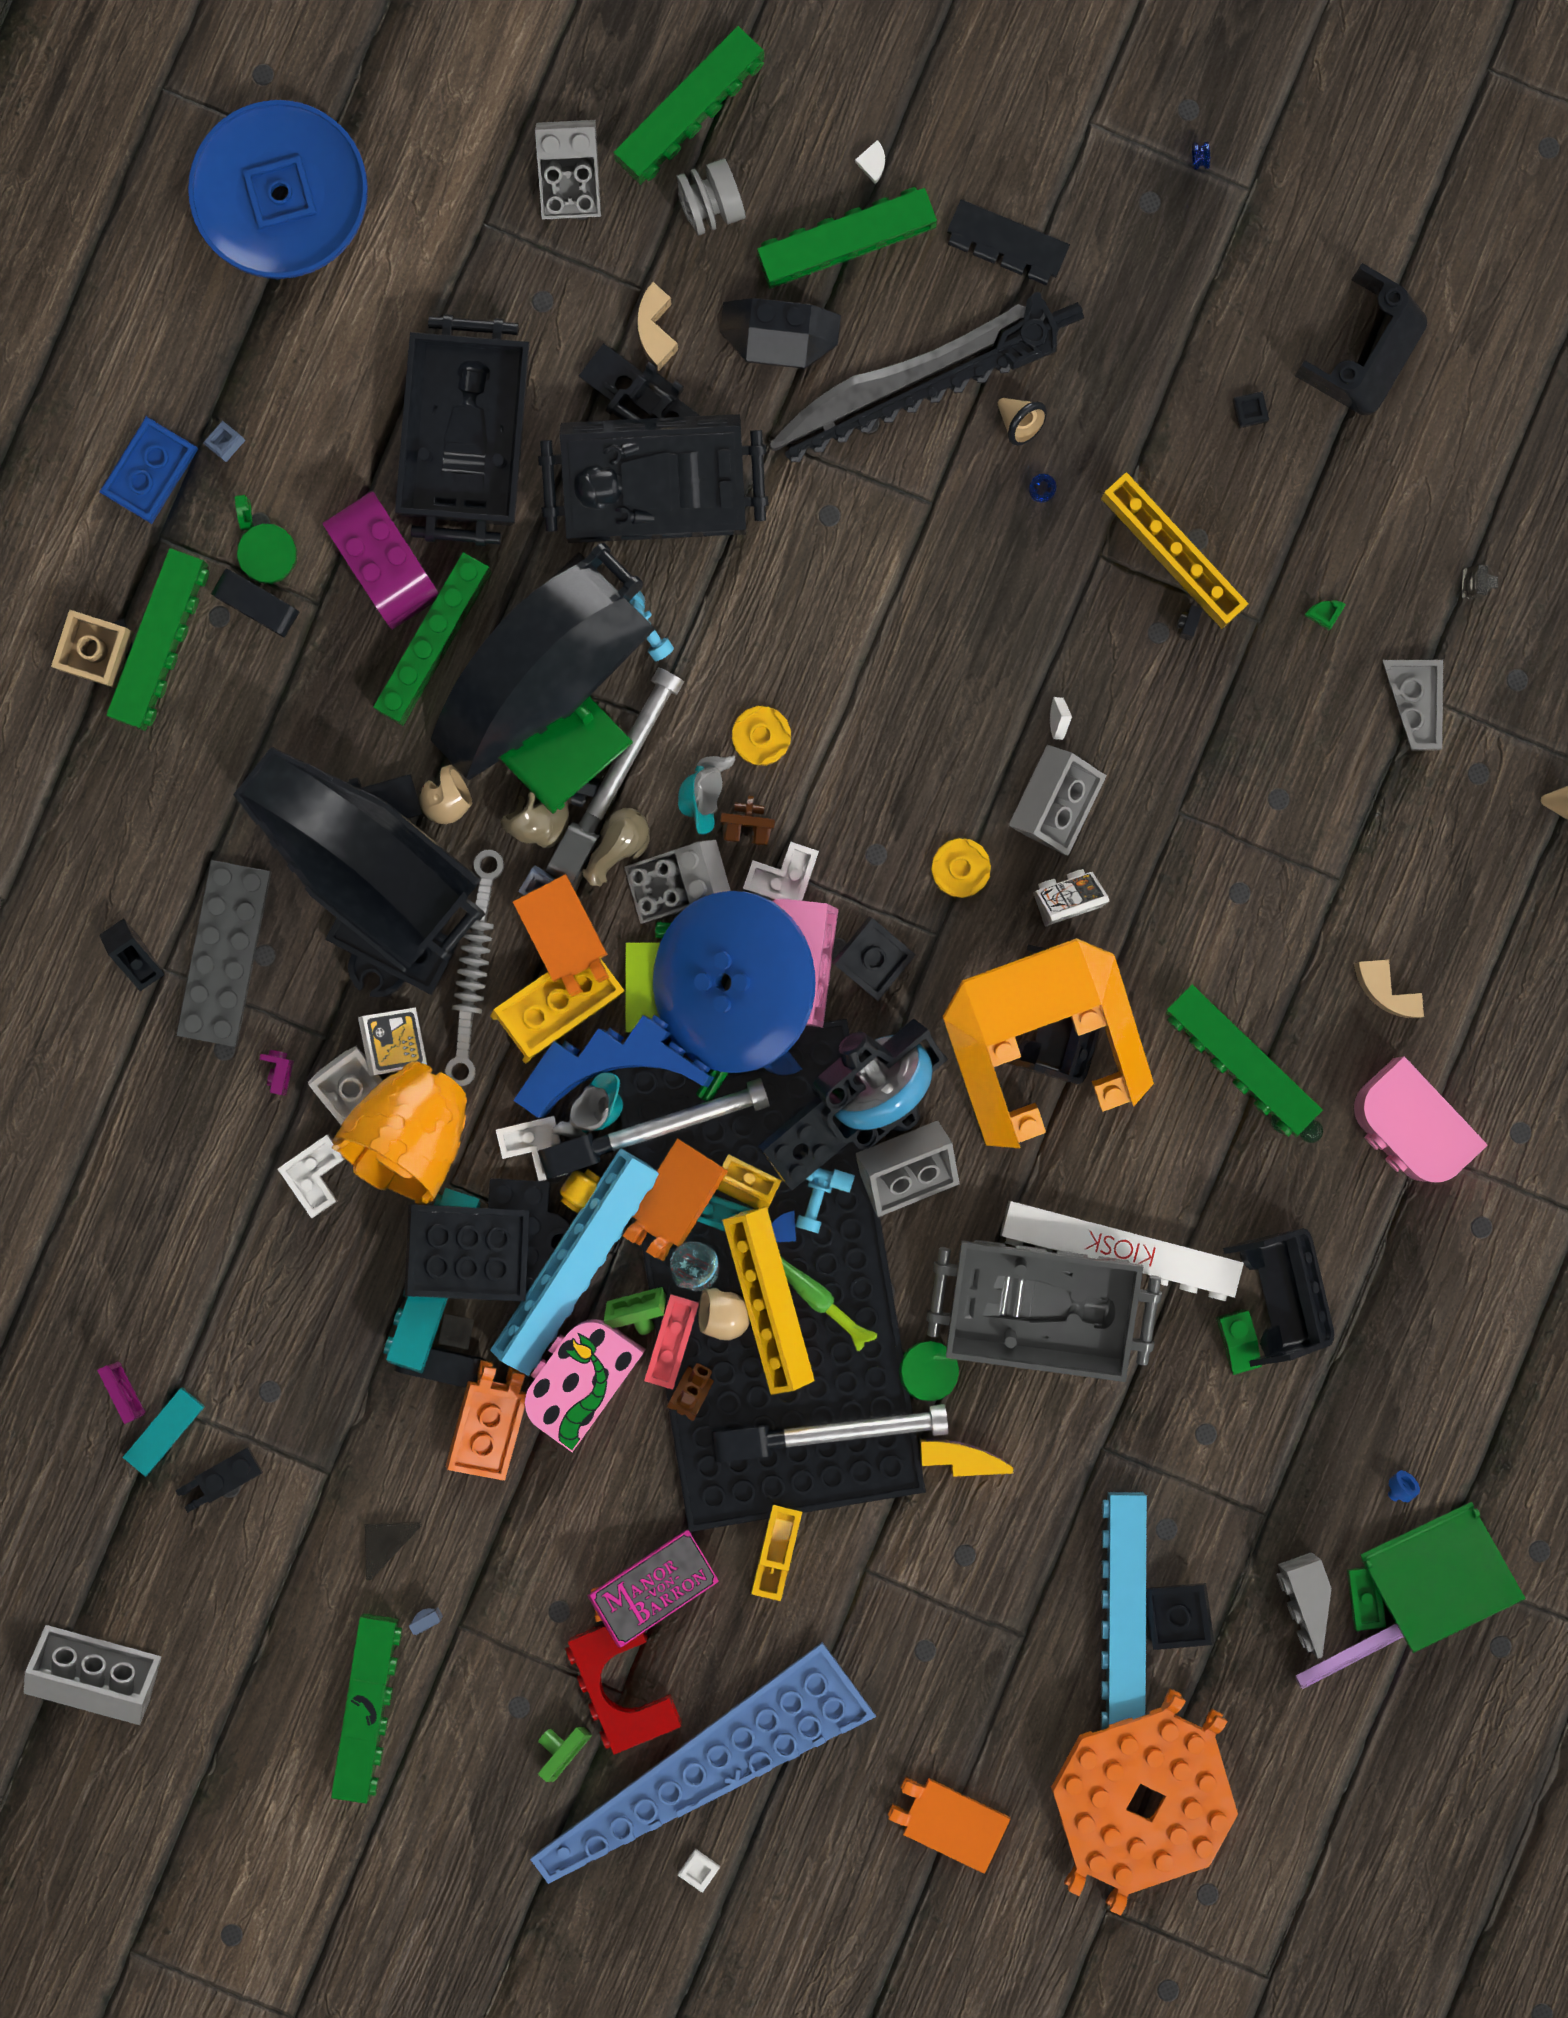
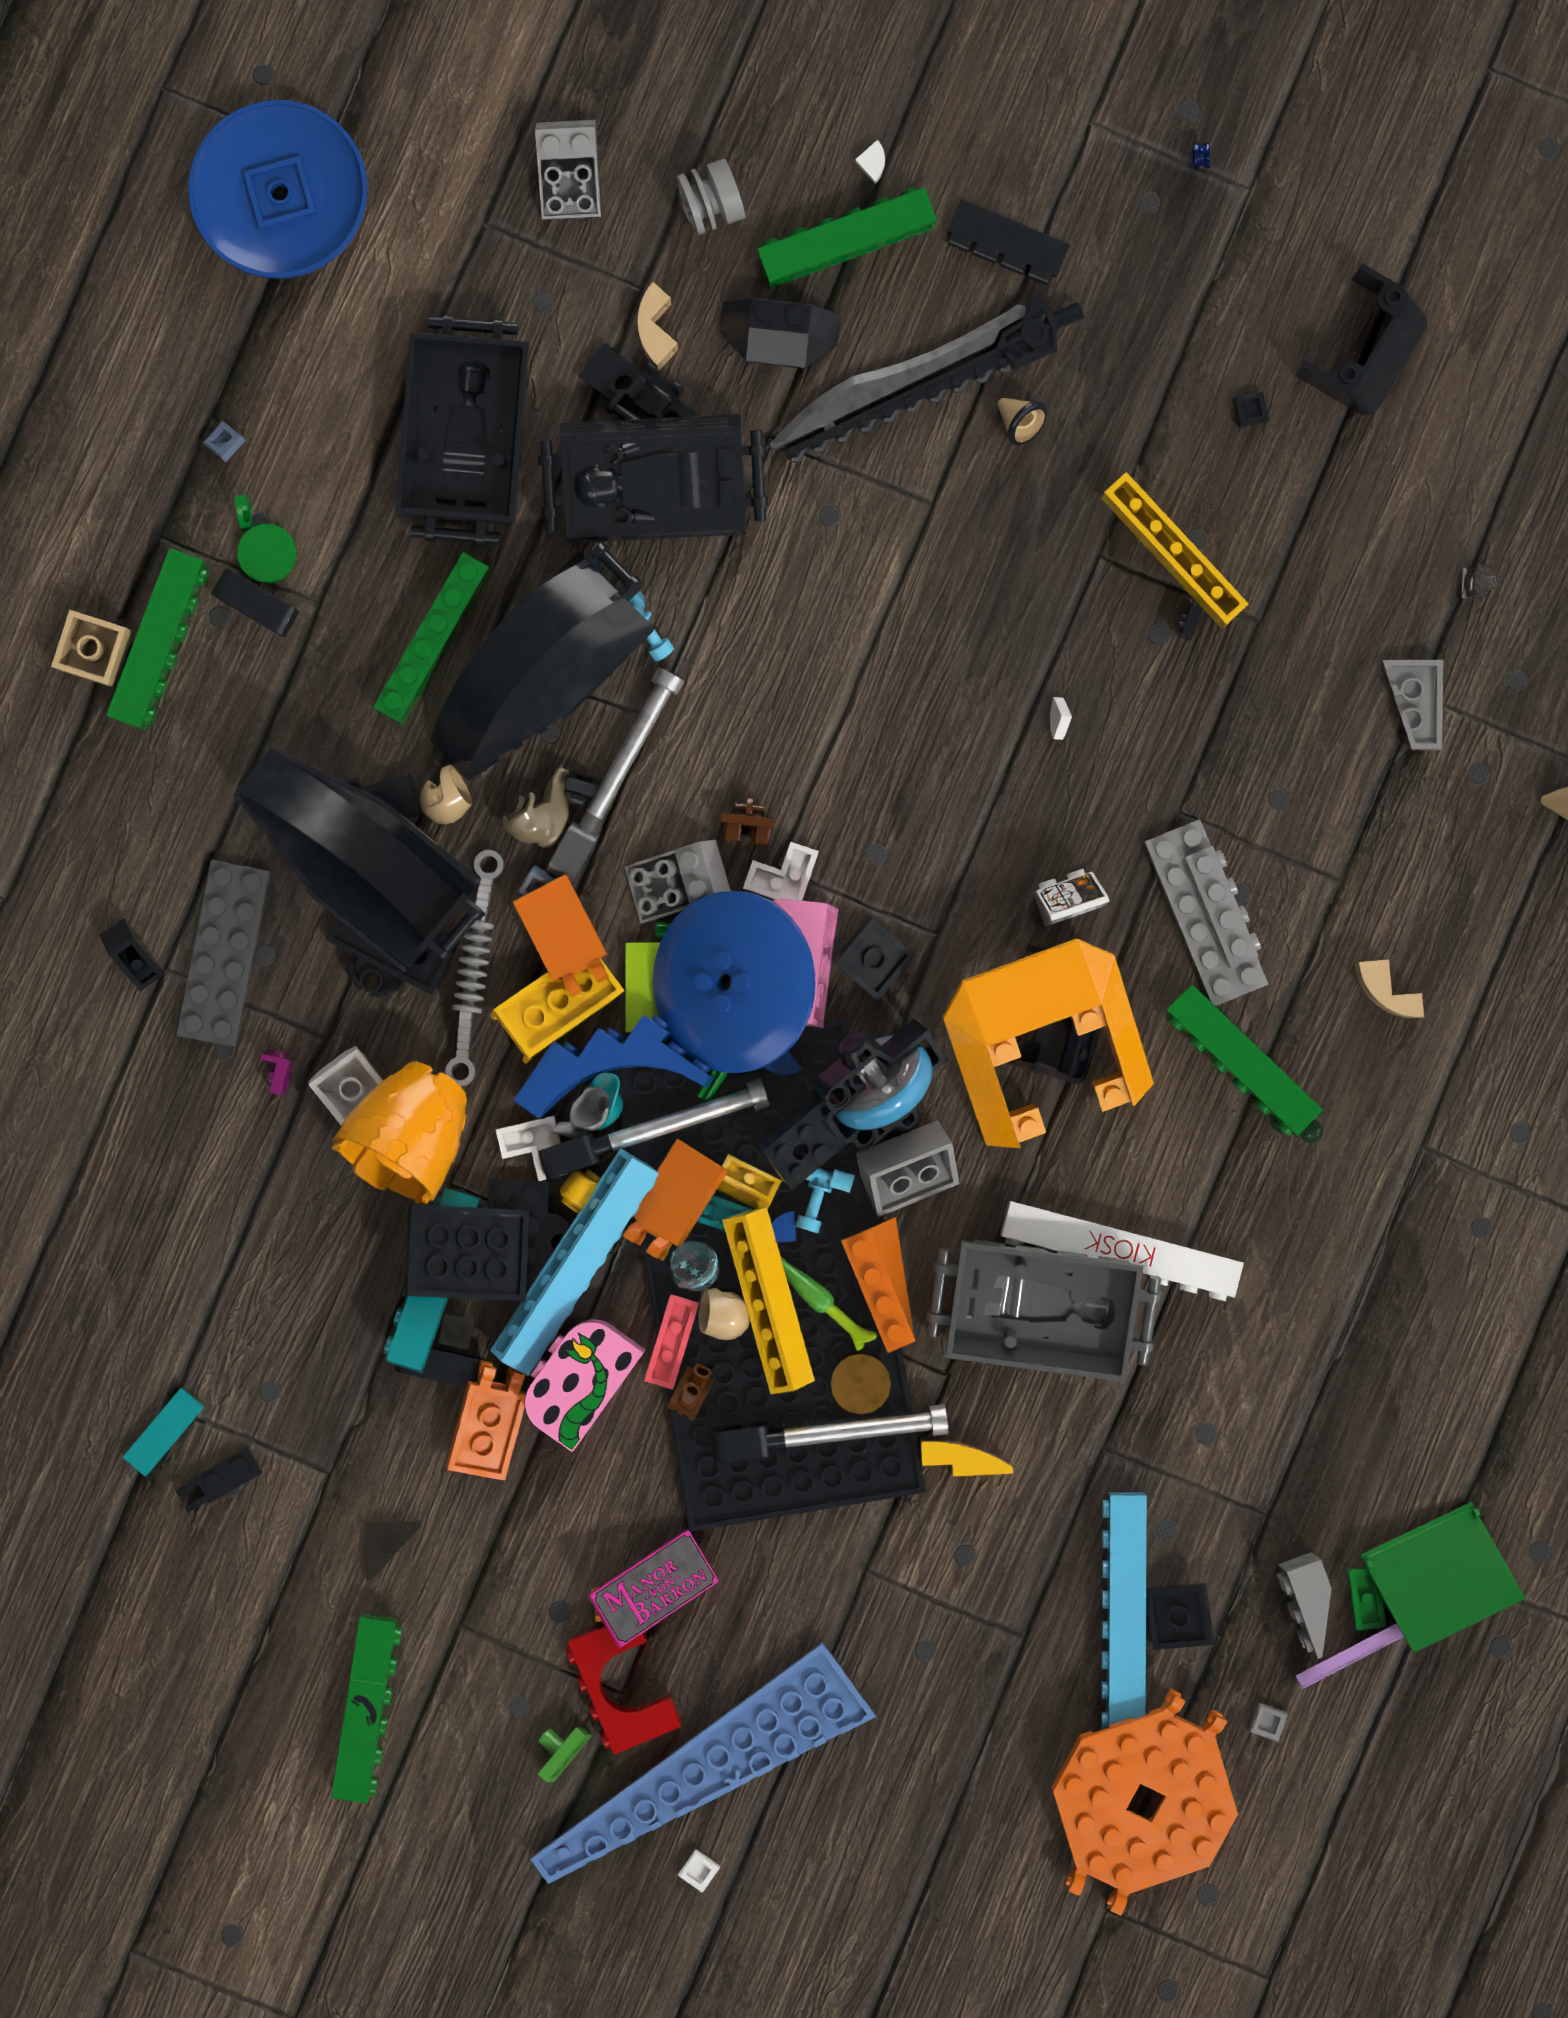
(91, 1674): light grey slope -> none
(121, 1392): magenta tile -> none
(148, 470): blue tile -> none
(305, 1172): white plate -> none
(381, 560): magenta brick -> none
(391, 1040): tile -> none
(425, 1619): sand blue tile -> none
(567, 754): green container -> none
(622, 836): dark tan piece -> none
(636, 1310): bright green tile -> none
(689, 106): green brick -> none
(701, 791): hair -> none
(761, 735): yellow tile -> none
(776, 1553): yellow slope -> none
(860, 1383): none -> pearl gold tile
(881, 1276): none -> orange wedge
(928, 1372): green tile -> none
(951, 1823): orange tile -> none
(961, 868): yellow tile -> none
(1047, 495): clear blue bush -> none
(1057, 799): light grey slope -> none
(1207, 912): none -> light grey plate
(1239, 1340): green slope -> none
(1268, 1721): none -> light grey tile
(1292, 1295): black windscreen -> none
(1325, 613): green tile -> none
(1403, 1487): blue tile -> none
(1414, 1124): bright pink brick -> none

